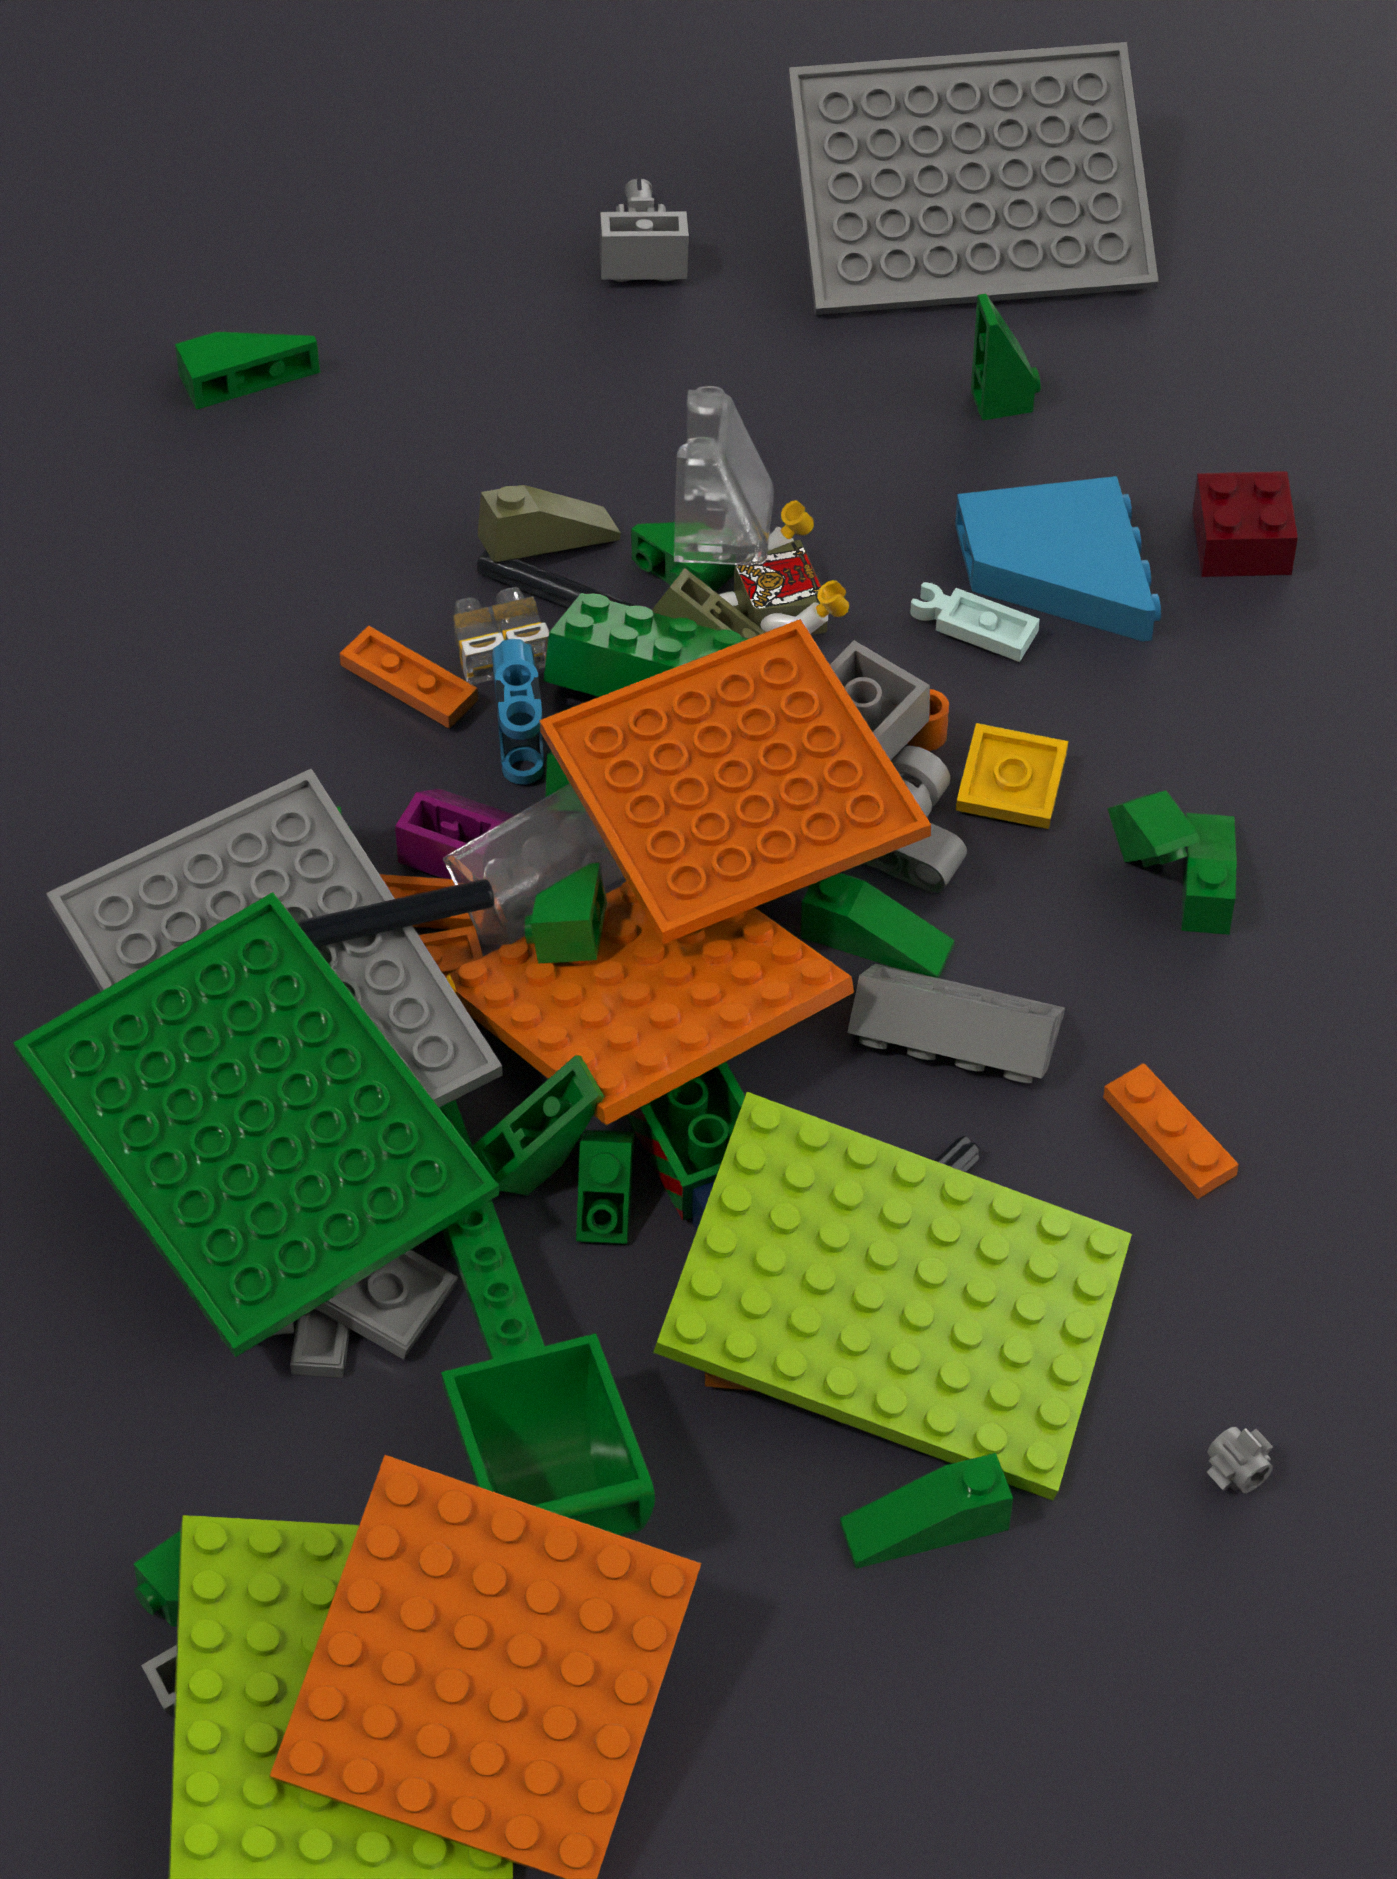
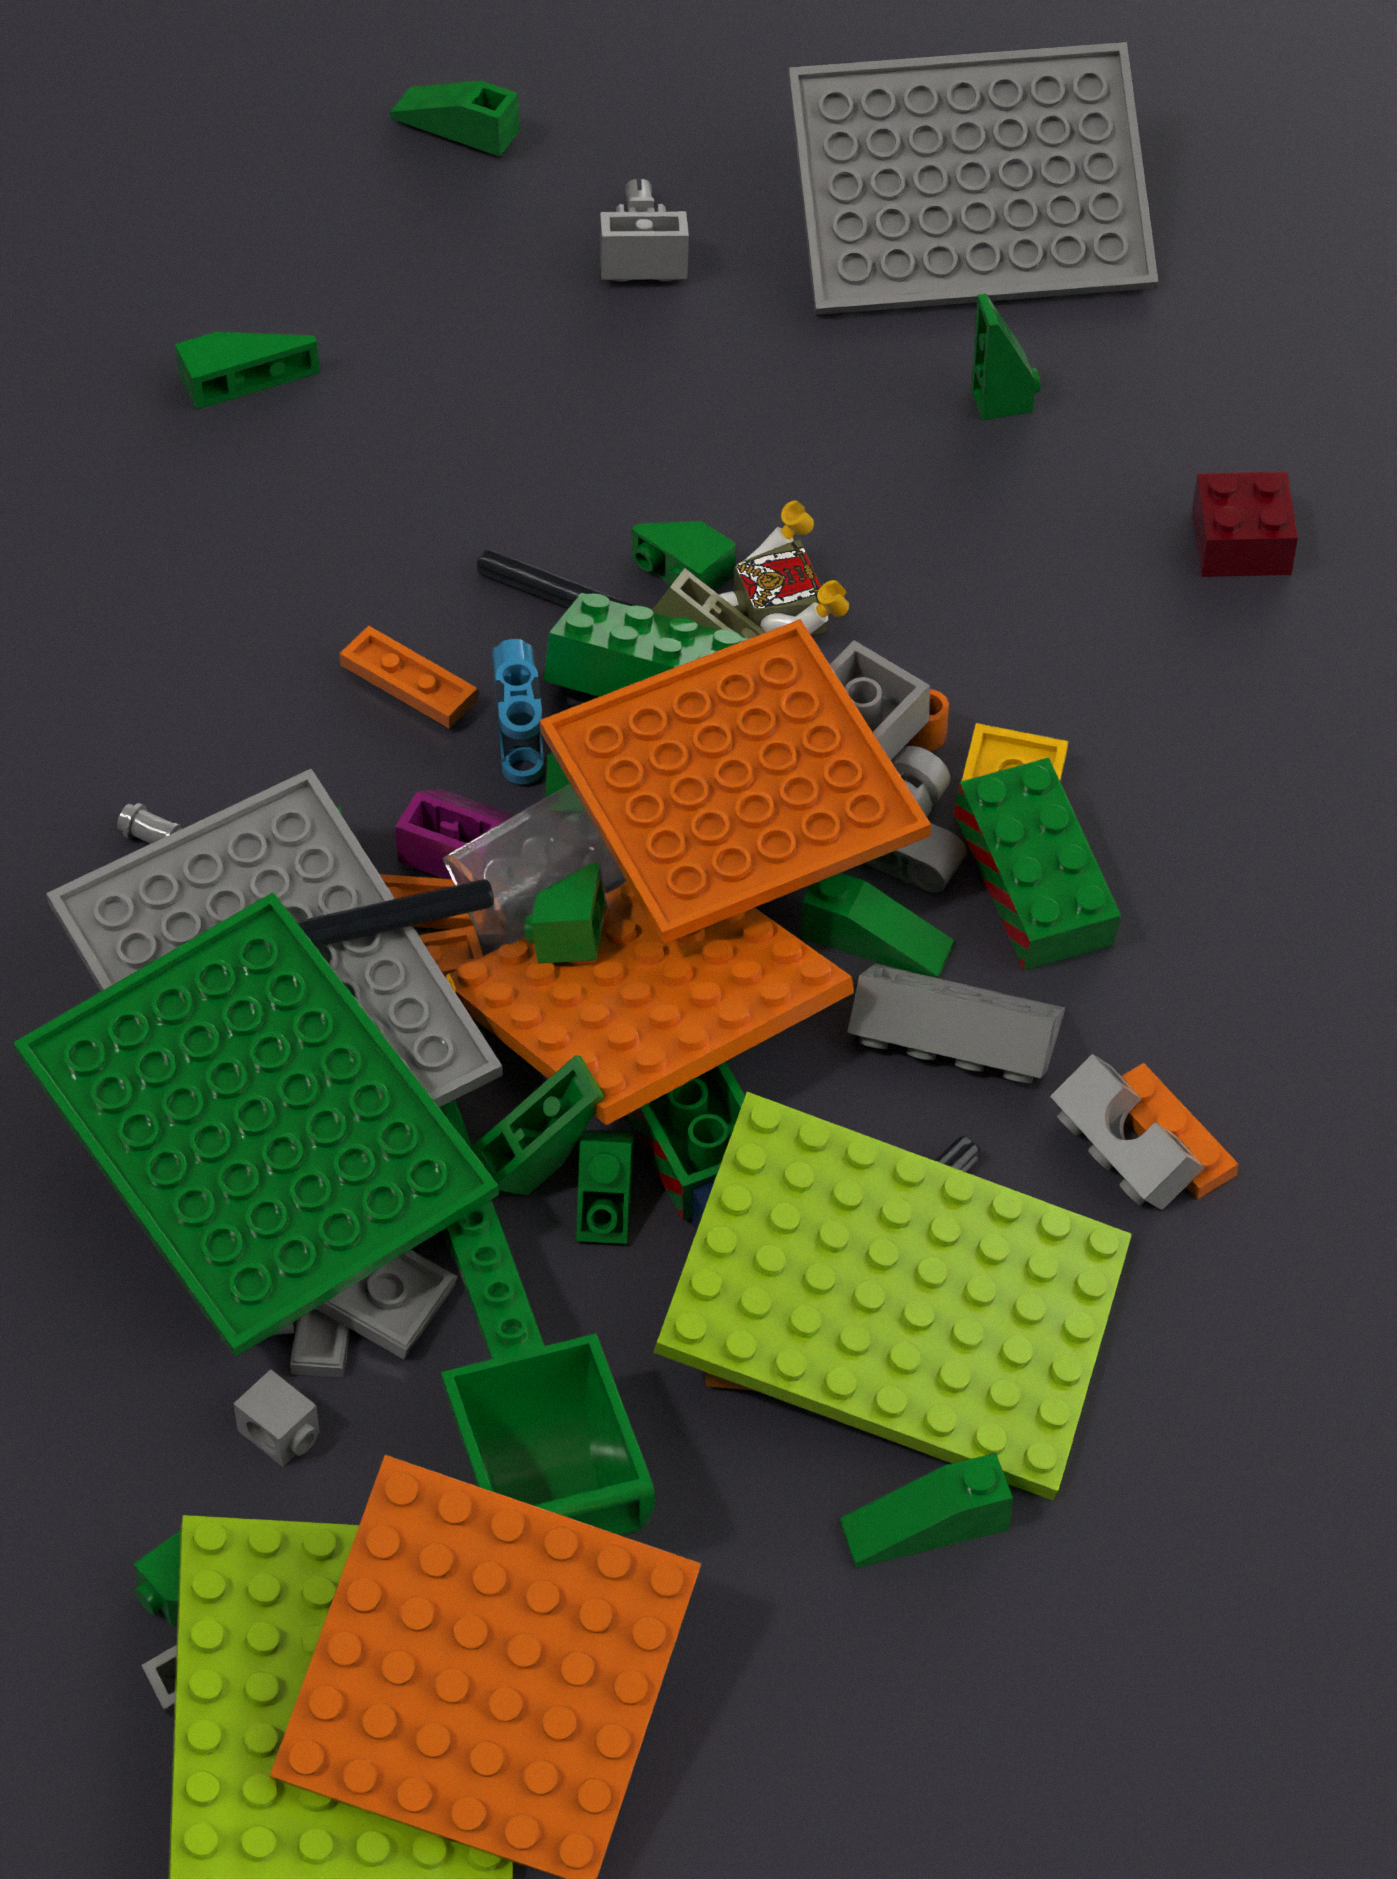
(138, 823): none -> light grey pin
(277, 1418): none -> light grey brick
(463, 112): none -> green slope
(486, 627): clear hips -> none
(535, 522): olive slope -> none
(720, 486): clear windscreen -> none
(977, 620): light aqua plate -> none
(1036, 863): none -> green brick
(1060, 553): dark azure slope -> none
(1097, 1104): none -> light grey arch
(1152, 829): green slope -> none
(1210, 875): green slope -> none
(1240, 1459): light grey gear -> none

